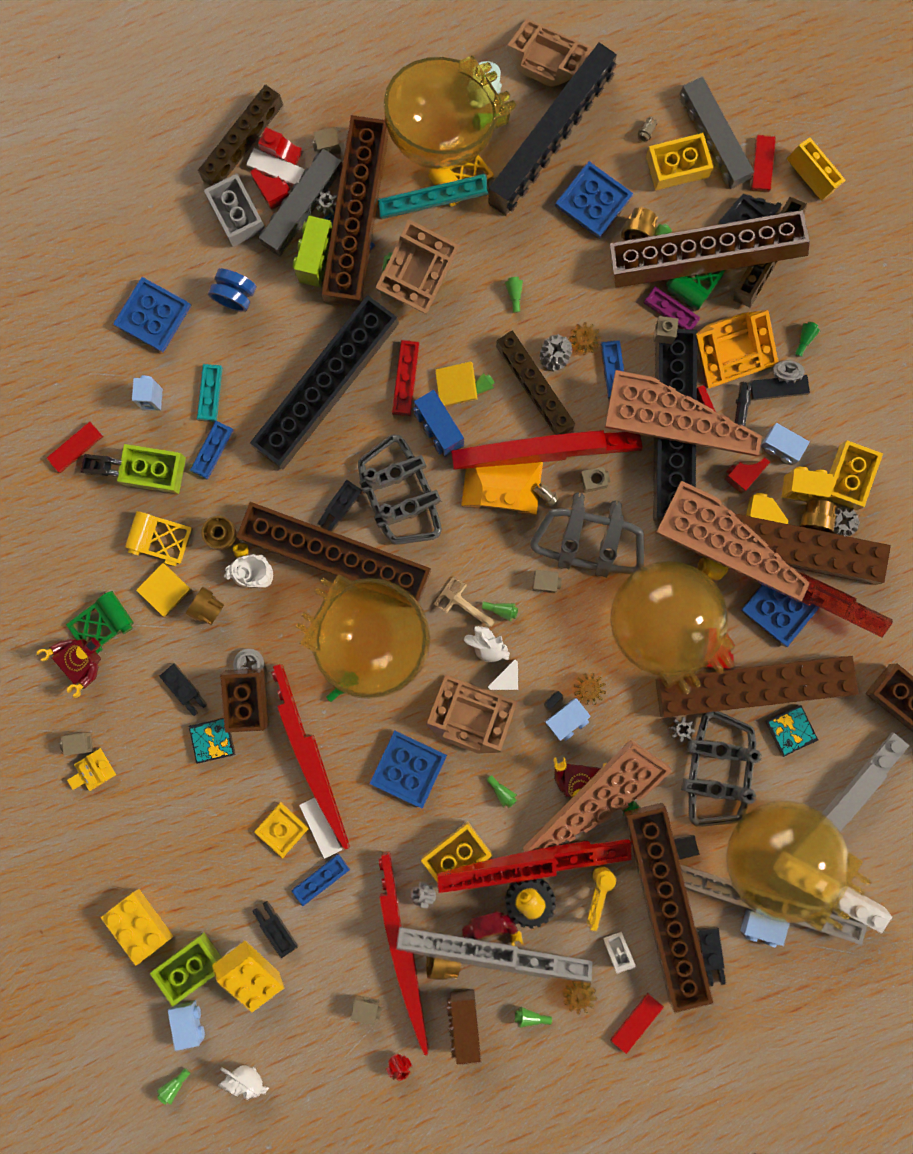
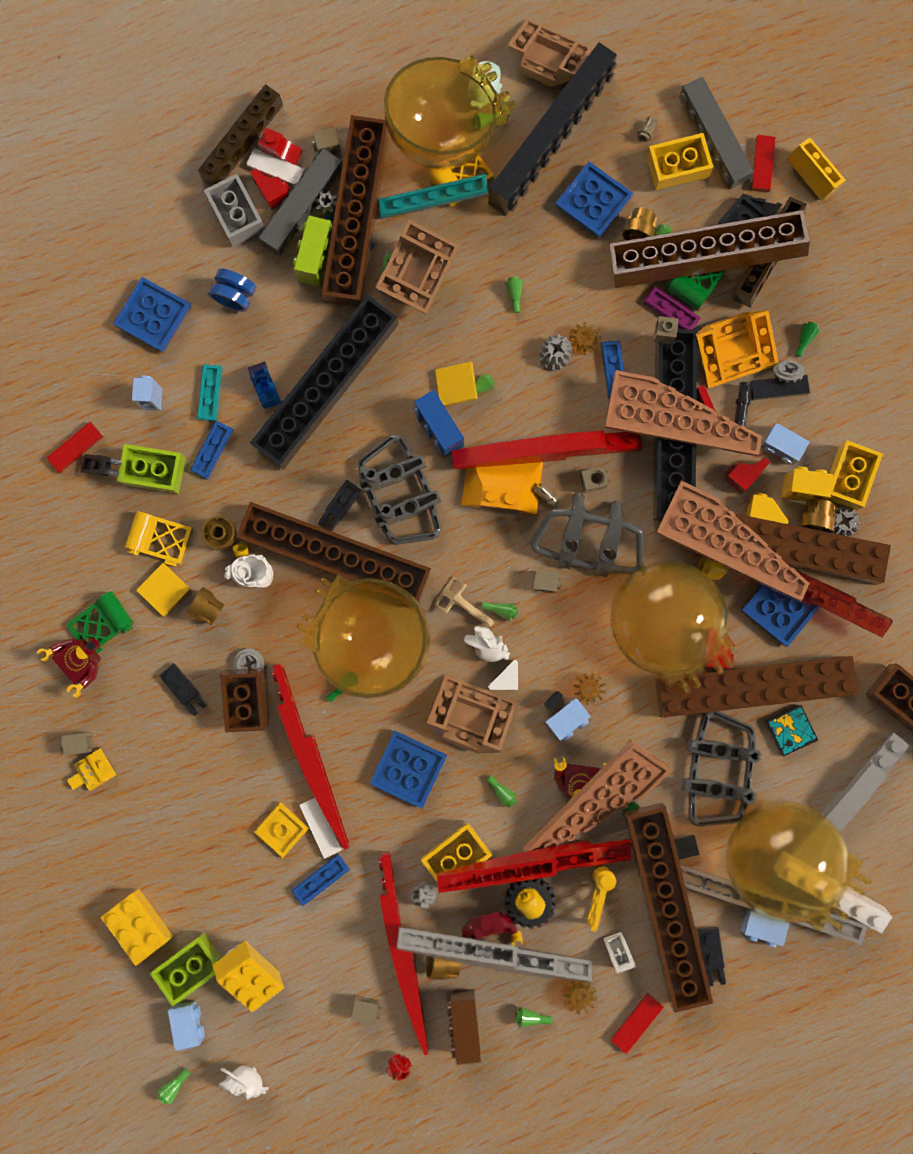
(211, 741): tile -> none
(264, 385): none -> clear blue slope
(275, 931): black hinge -> none
(405, 378): red tile -> none
(535, 384): dark brown brick -> none
(687, 729): light grey gear -> none

